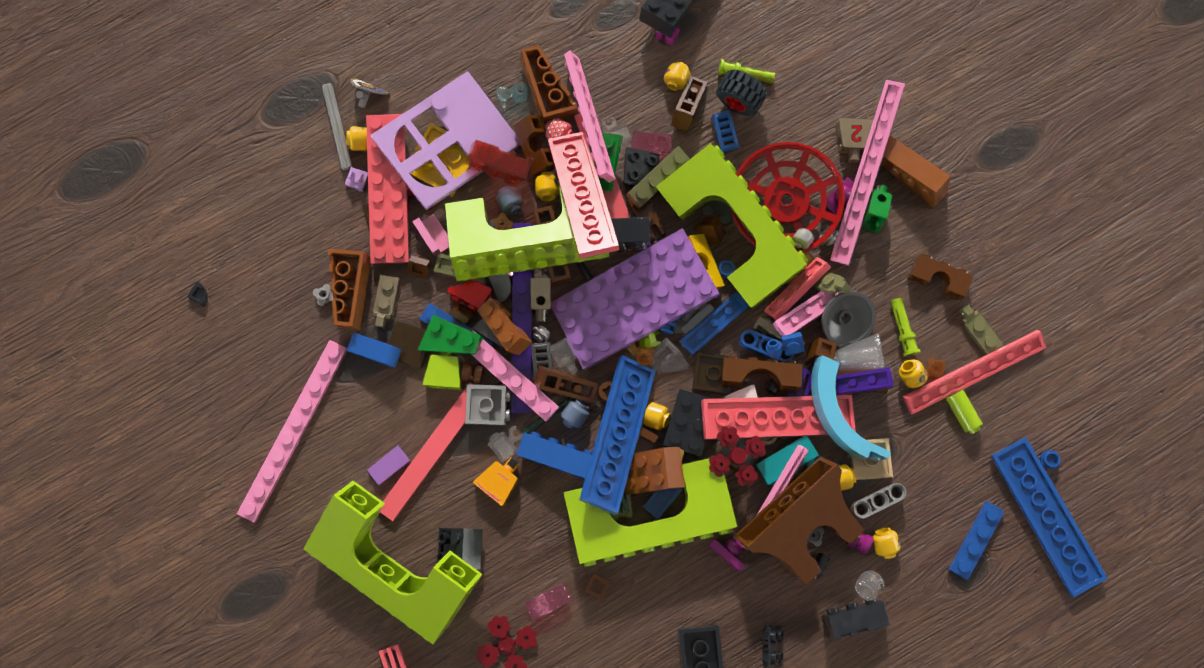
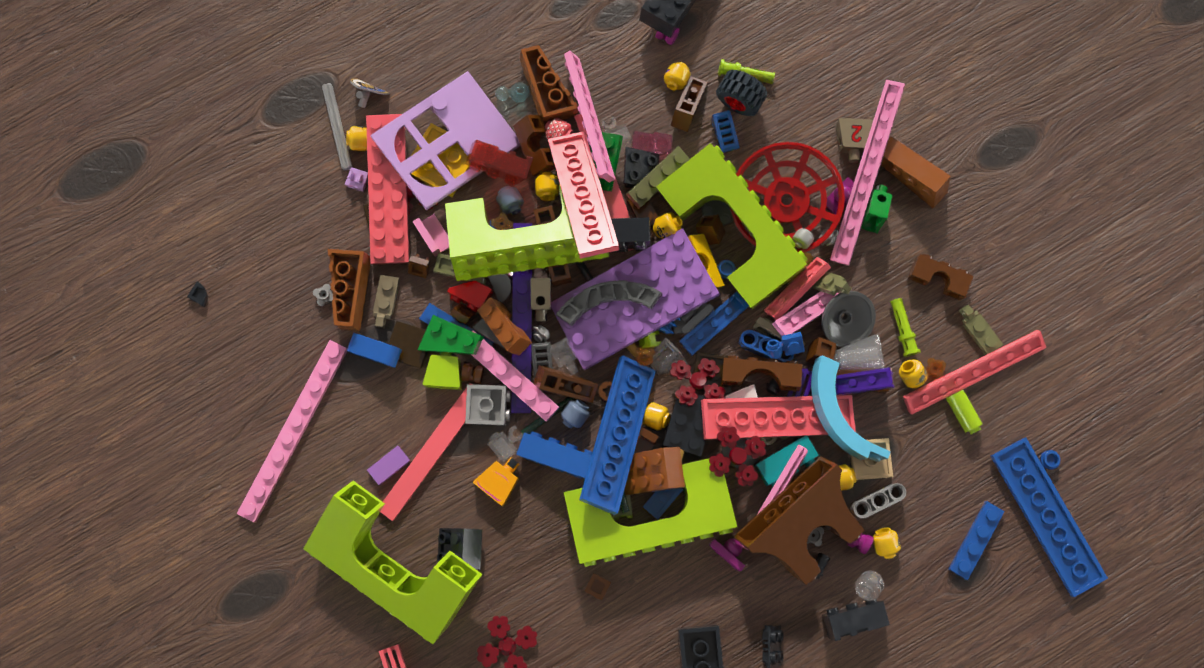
(547, 601): clear pink slope -> none
(607, 292): none -> dark grey tile
(667, 225): none -> yellow head
(697, 380): none -> dark red plant

